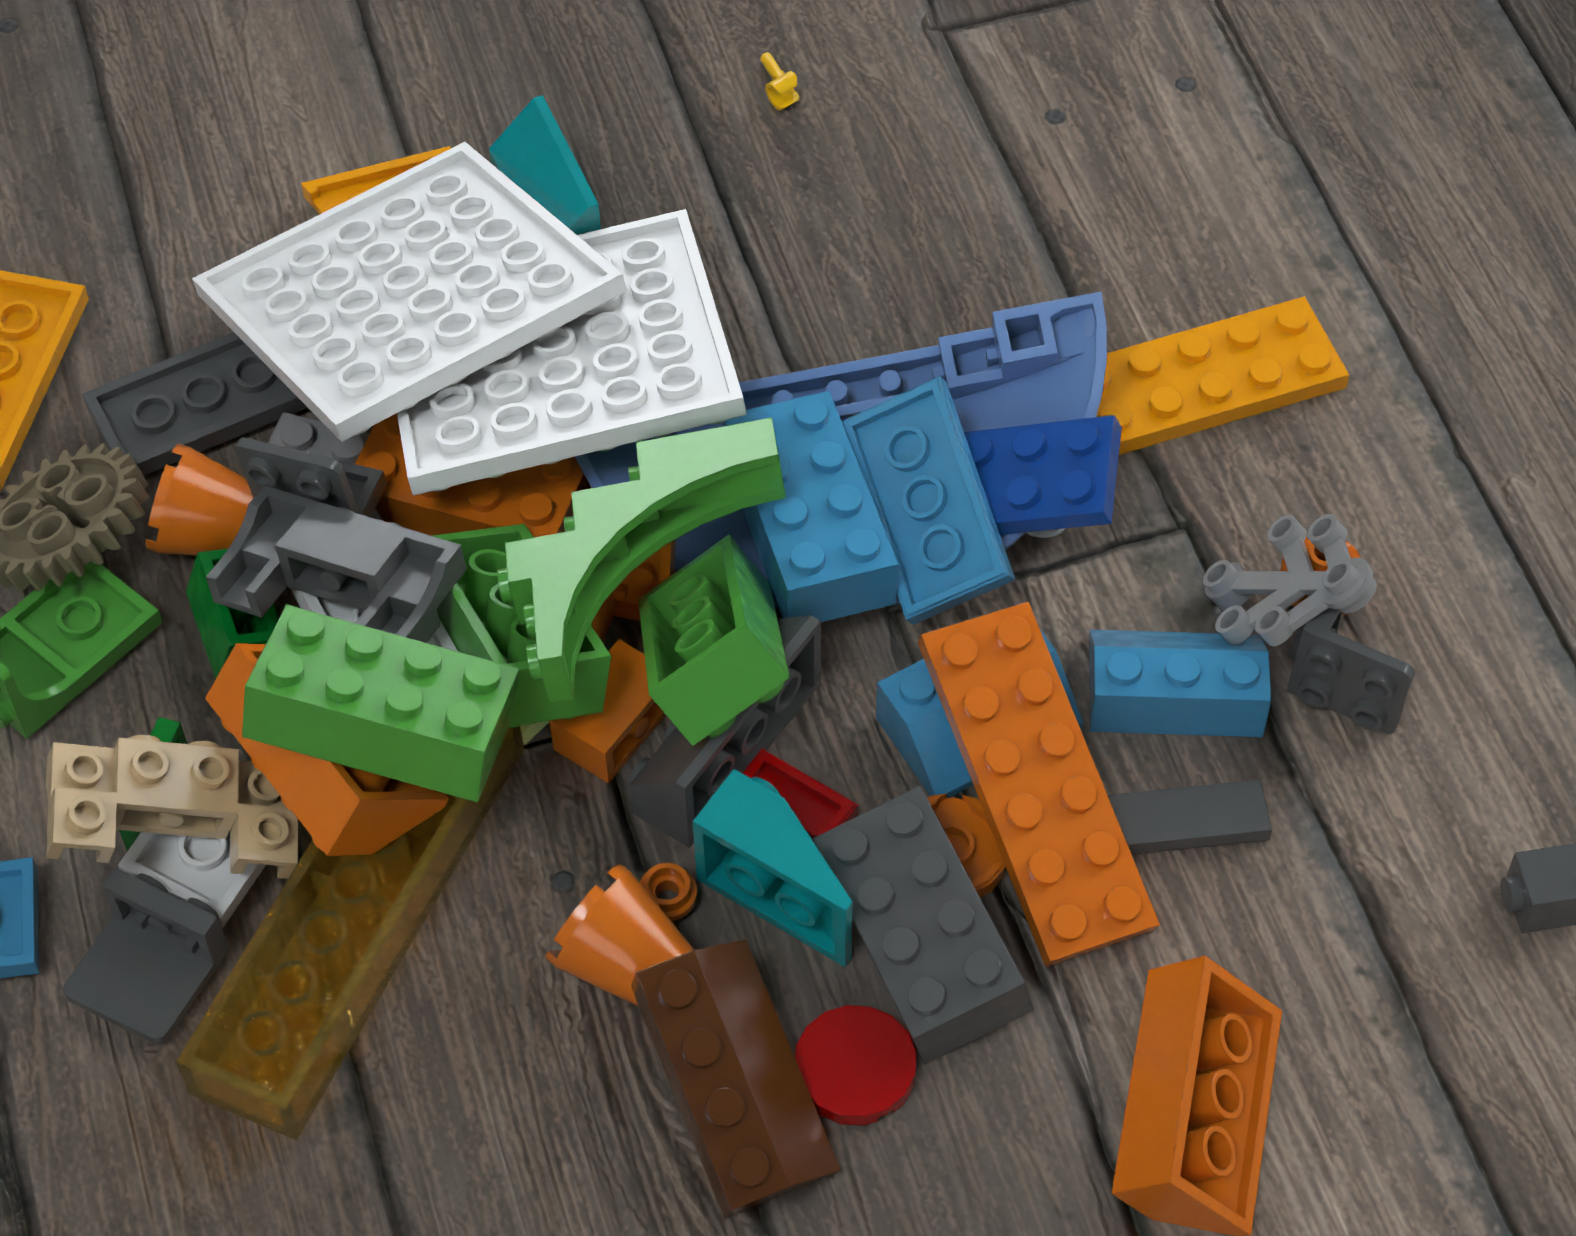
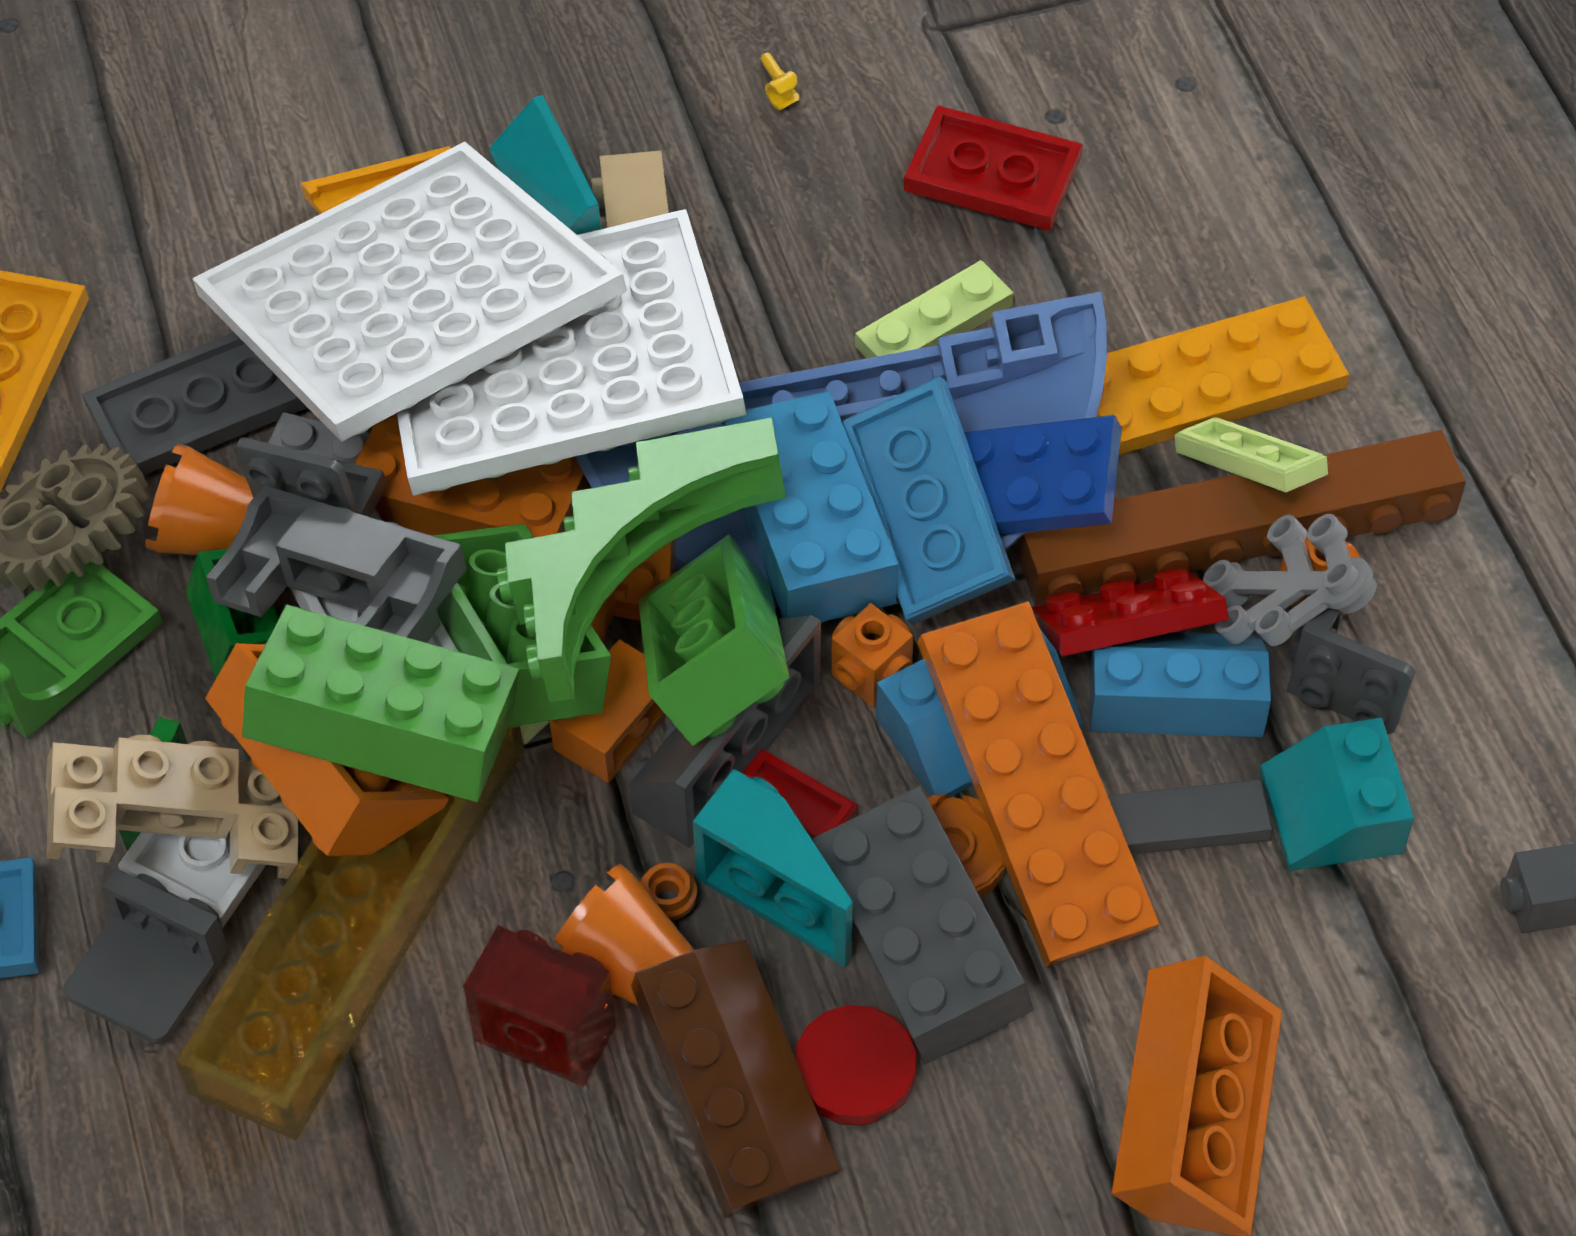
(541, 1004): none -> clear red brick
(630, 187): none -> tan brick
(870, 650): none -> orange brick
(942, 311): none -> yellowish green plate
(993, 167): none -> red plate
(1129, 611): none -> red plate
(1230, 517): none -> dark orange brick
(1251, 454): none -> yellowish green tile
(1338, 796): none -> teal slope

